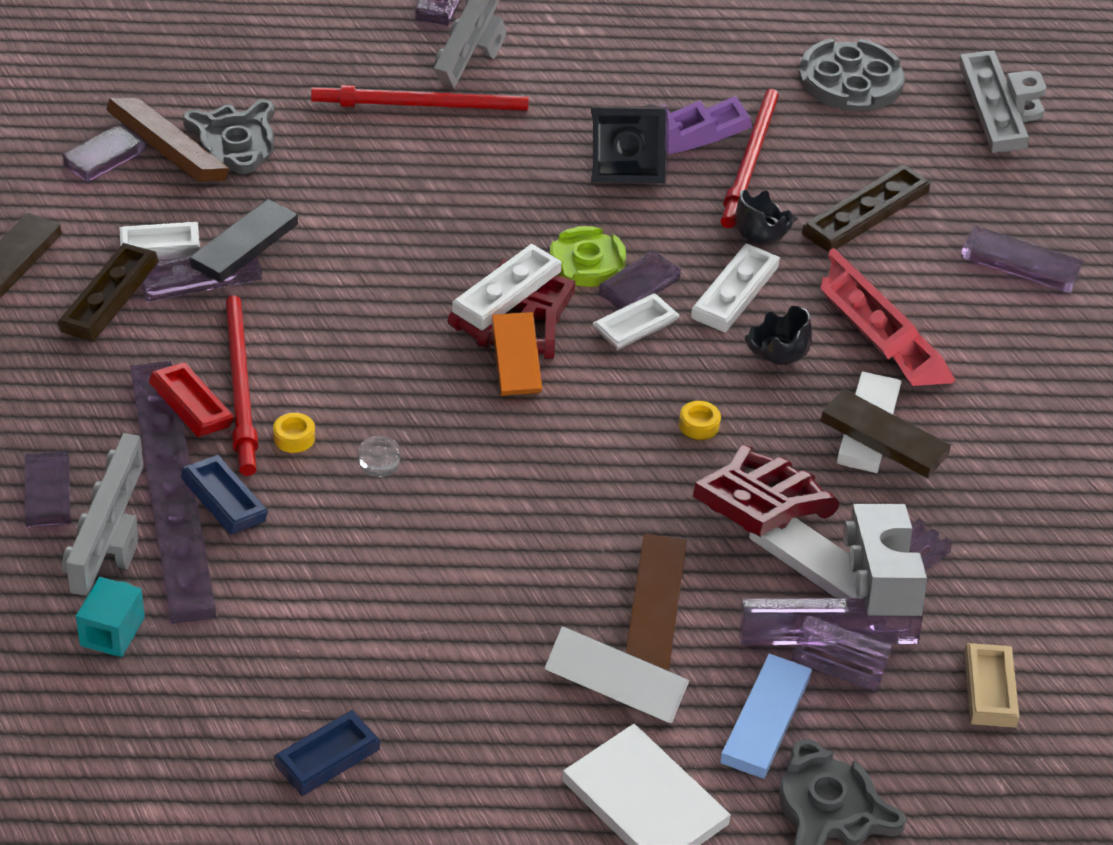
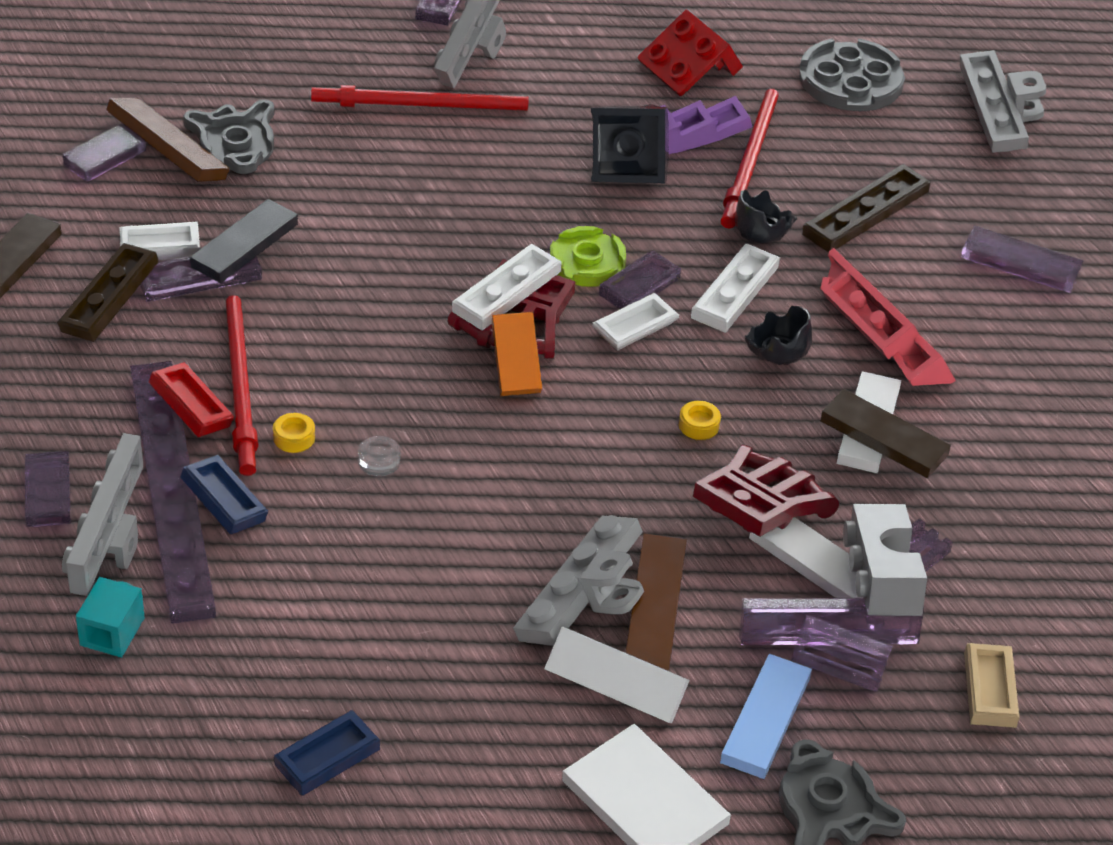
(587, 576): none -> light grey plate
(687, 53): none -> red bracket

